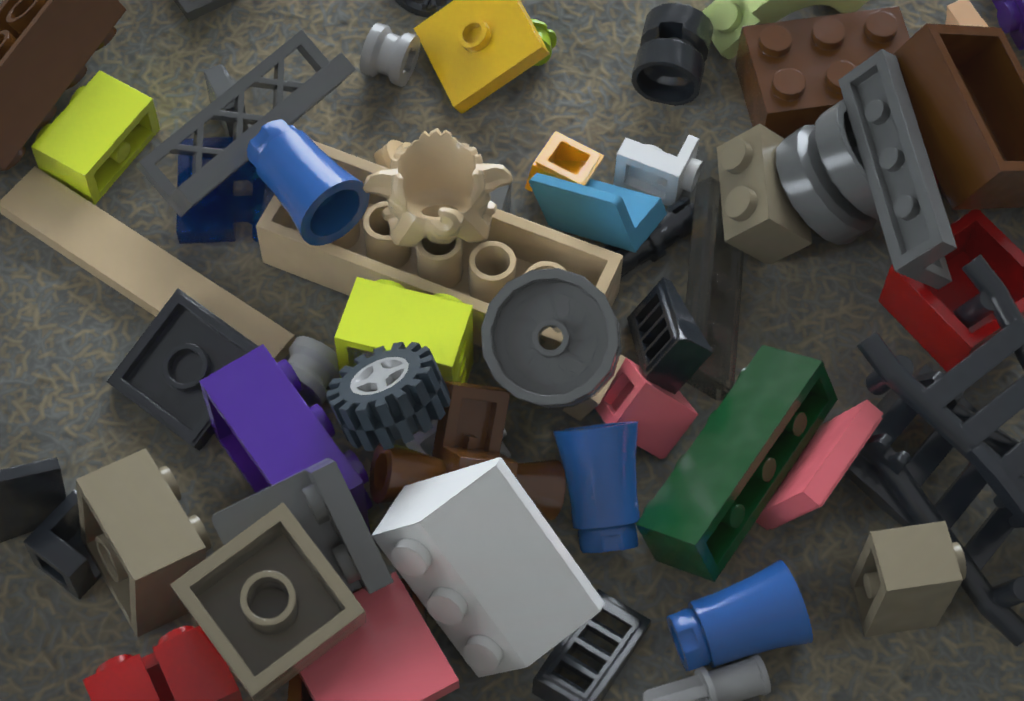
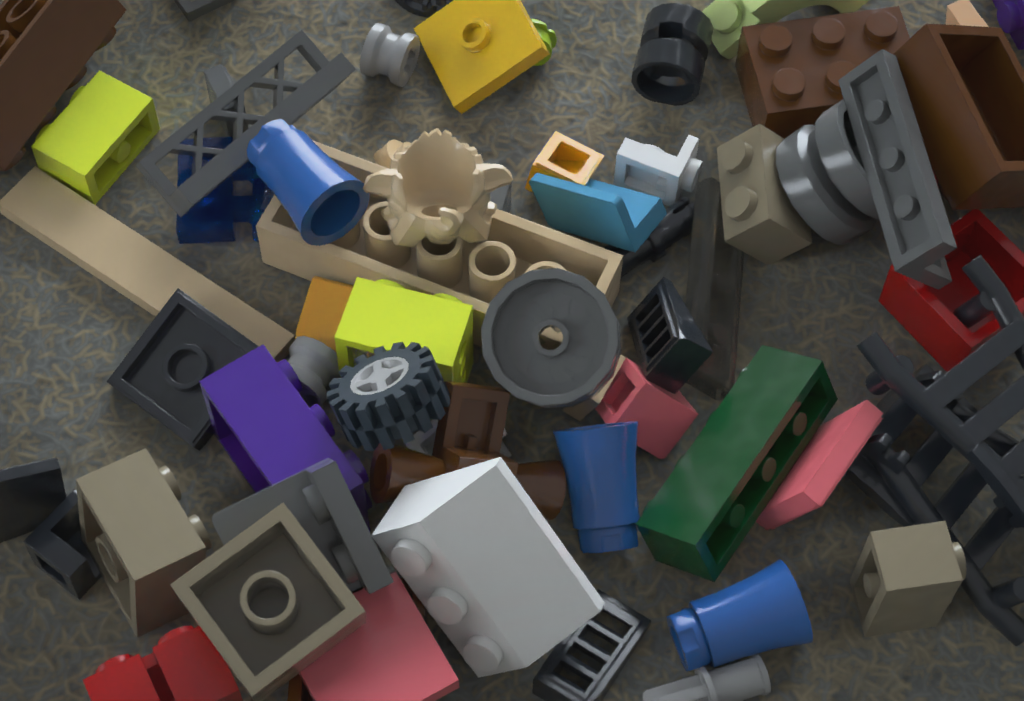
(323, 310): none -> light orange slope

